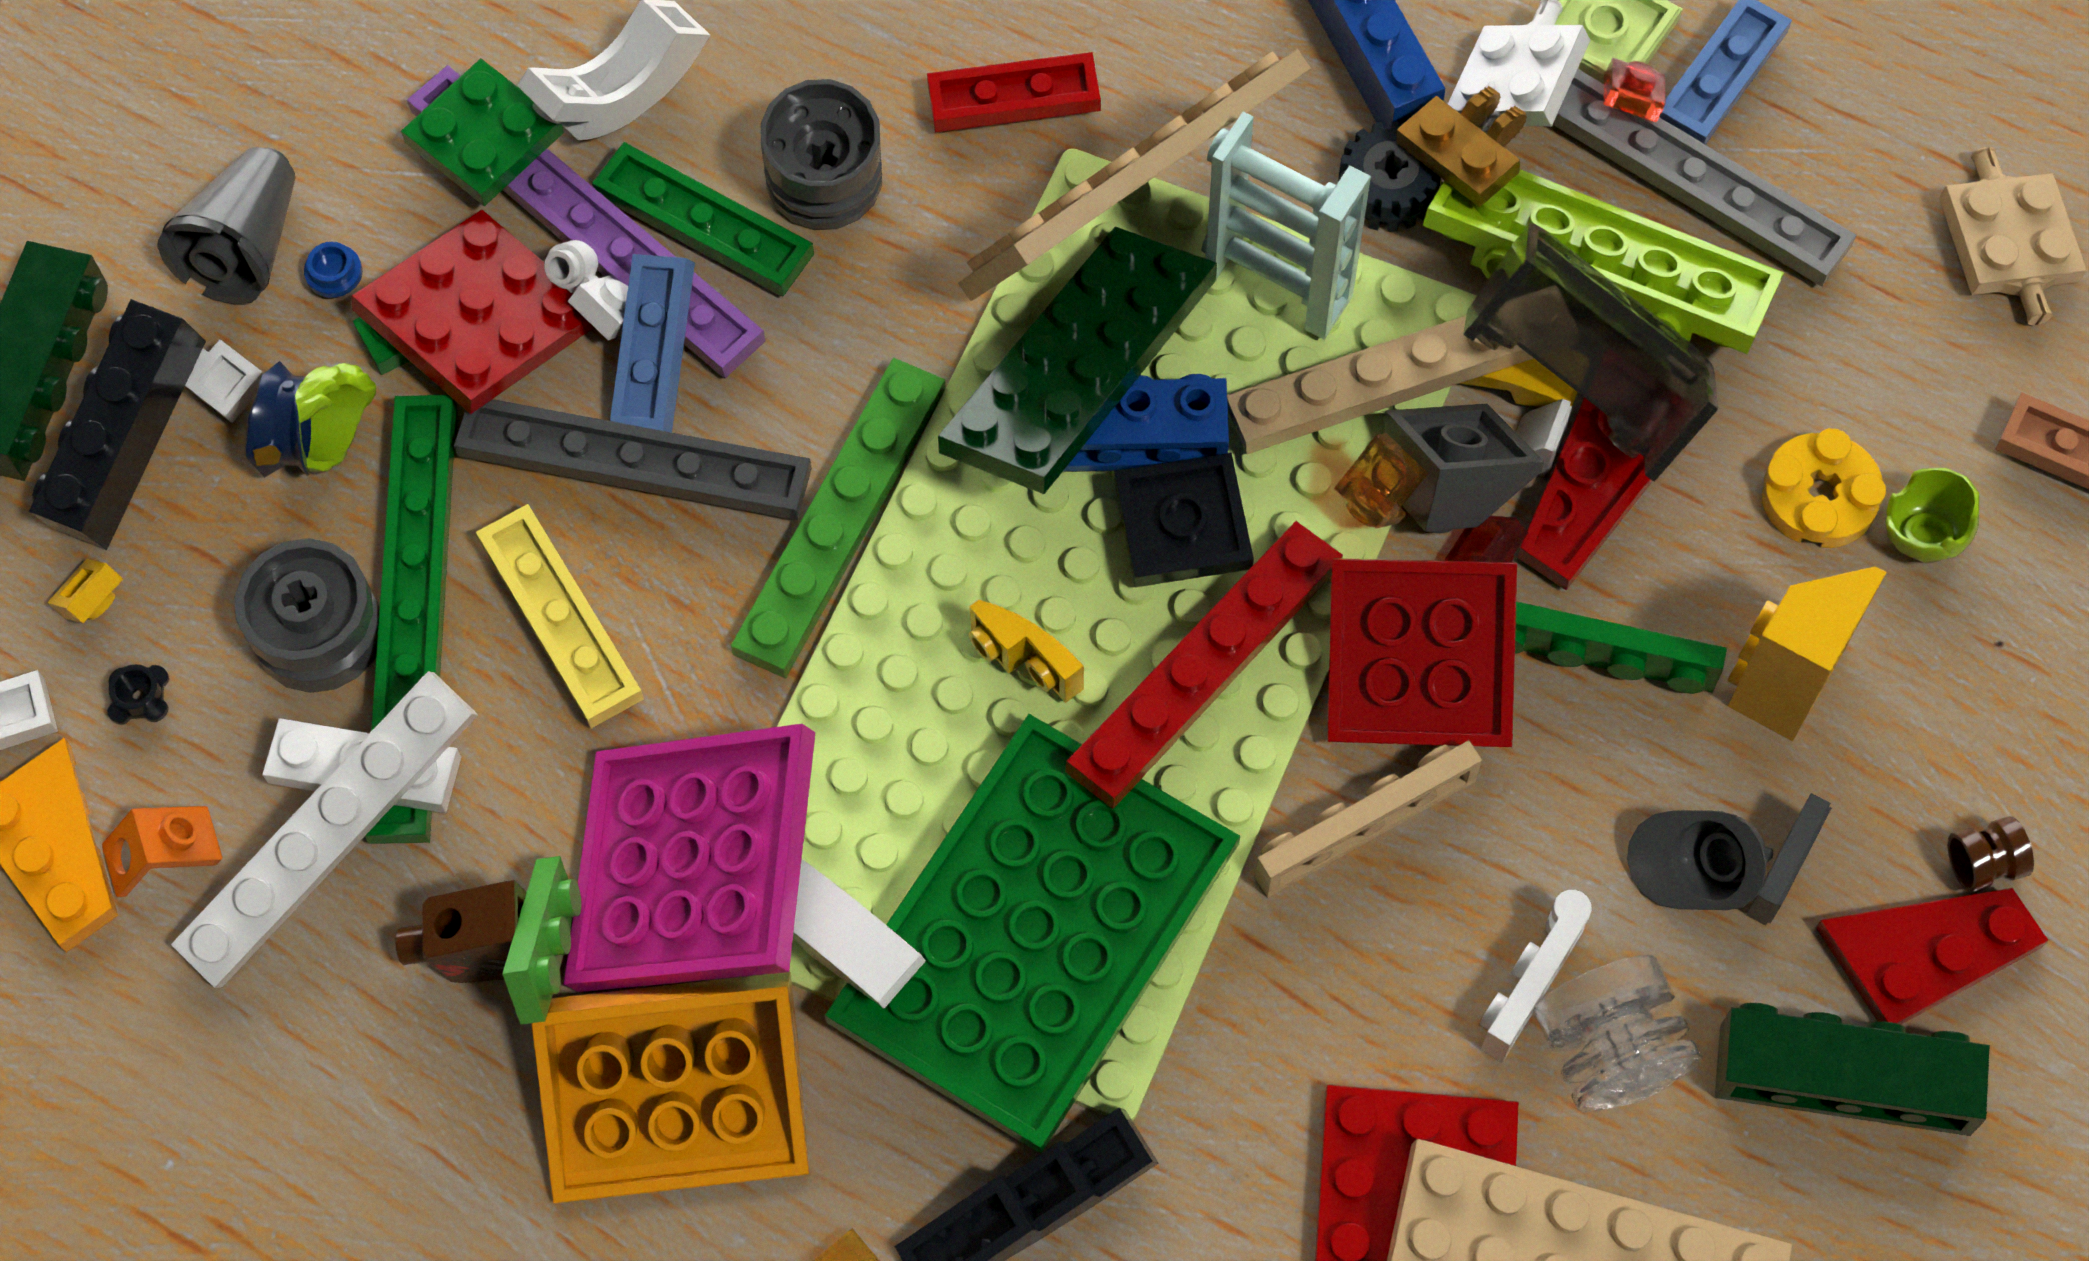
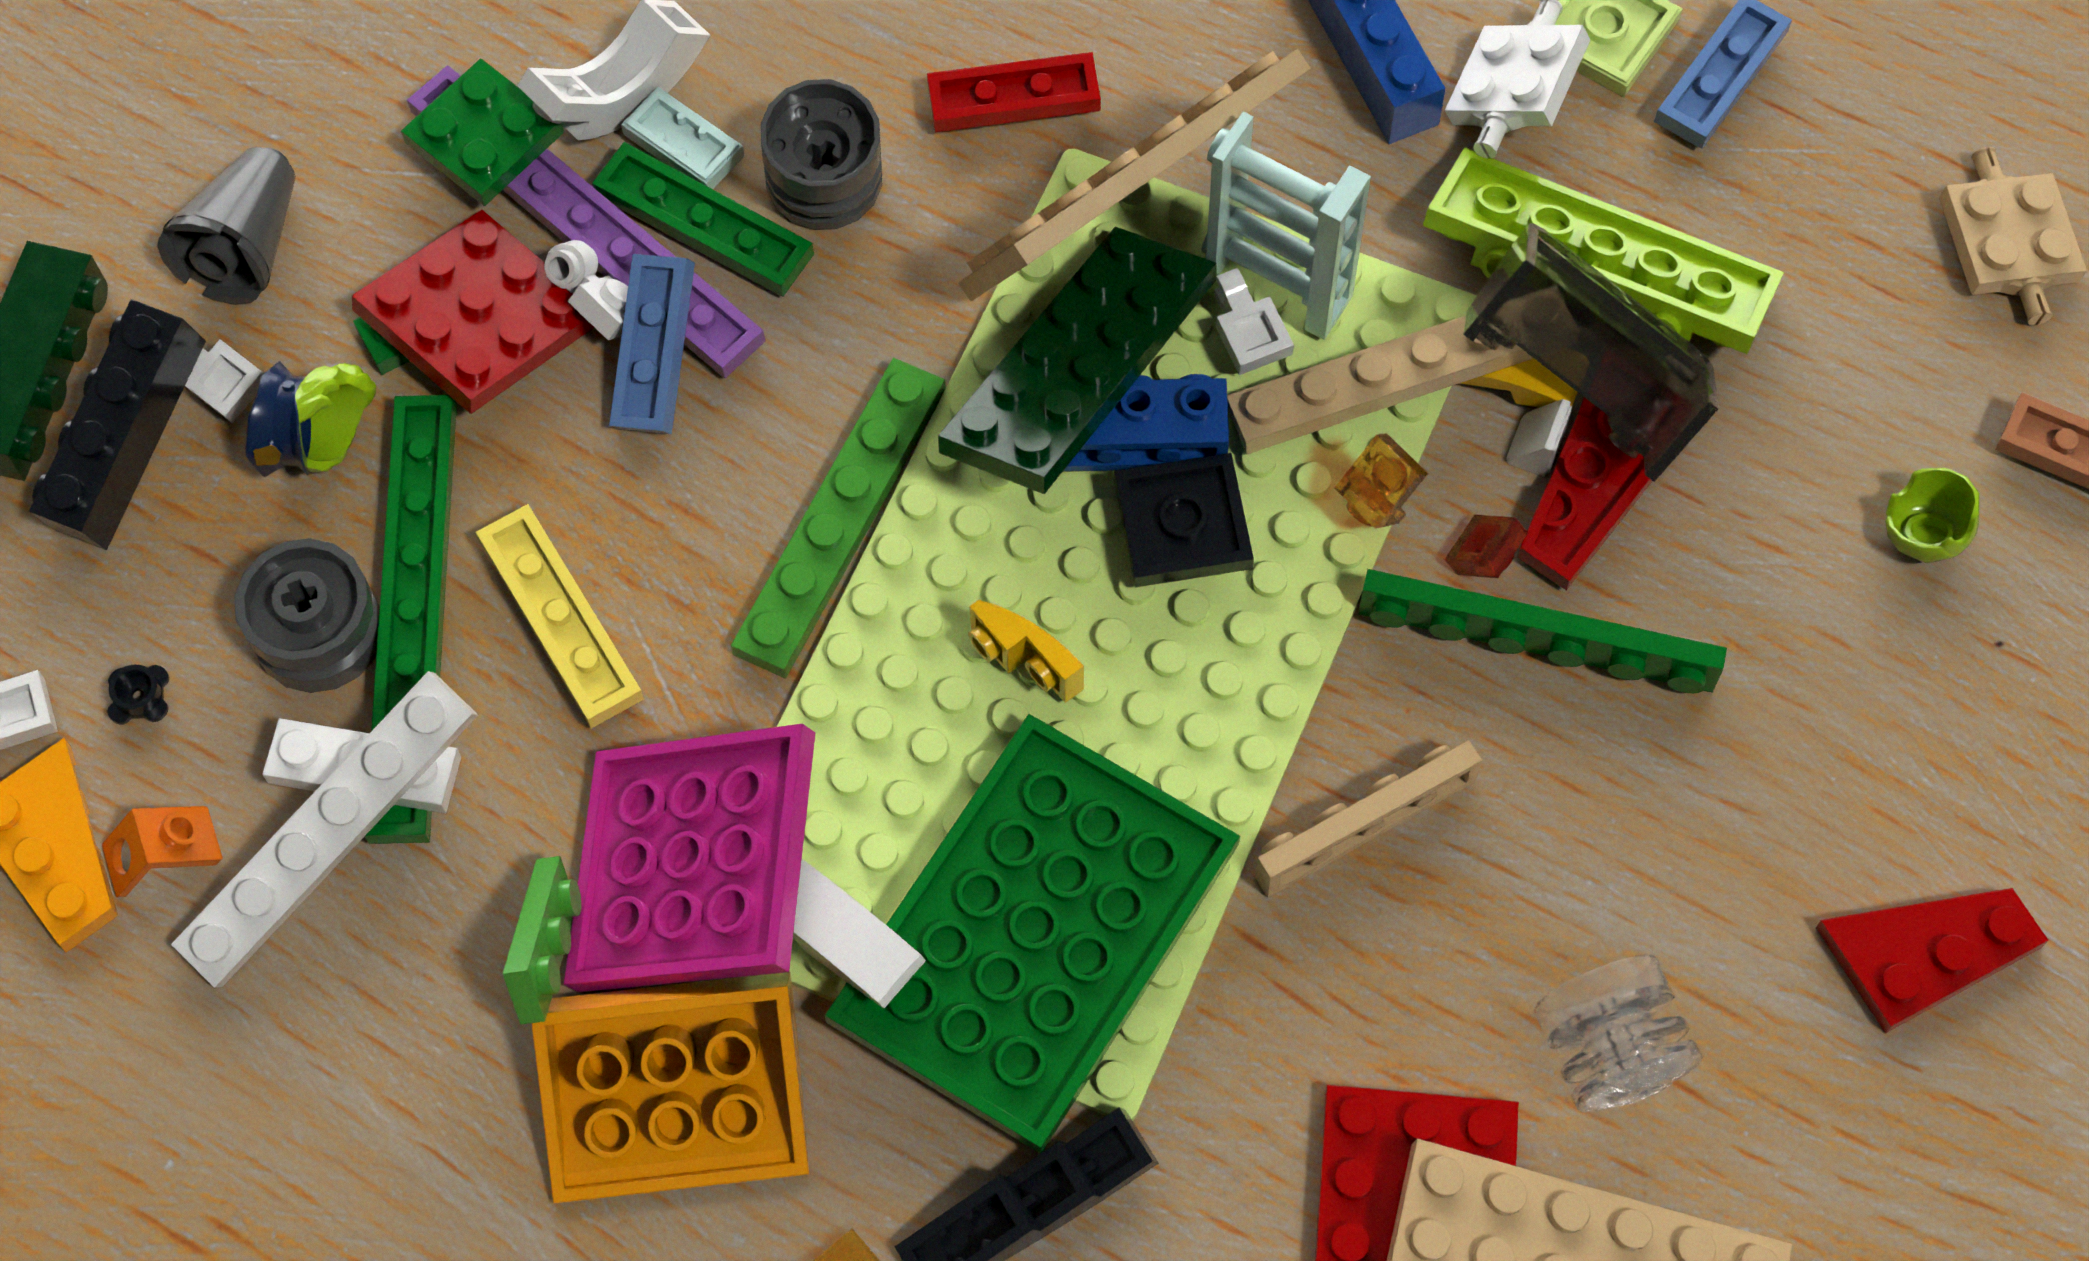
(86, 592): yellow plate -> none
(332, 270): blue plate -> none
(465, 932): reddish brown torso -> none
(635, 458): dark grey plate -> none
(682, 139): none -> light aqua plate
(1202, 665): red plate -> none
(1249, 328): none -> white plate
(1390, 198): black wheel -> none
(1422, 652): red plate -> none
(1459, 149): pearl gold hinge -> none
(1470, 462): dark grey slope -> none
(1536, 972): white plate -> none
(1634, 89): clear red plate -> none
(1698, 860): dark grey piece -> none
(1706, 182): light grey plate -> none
(1789, 859): dark grey tile -> none
(1798, 647): yellow slope -> none
(1828, 458): yellow plate -> none
(1852, 1069): dark green brick -> none
(1990, 854): reddish brown wheel -> none

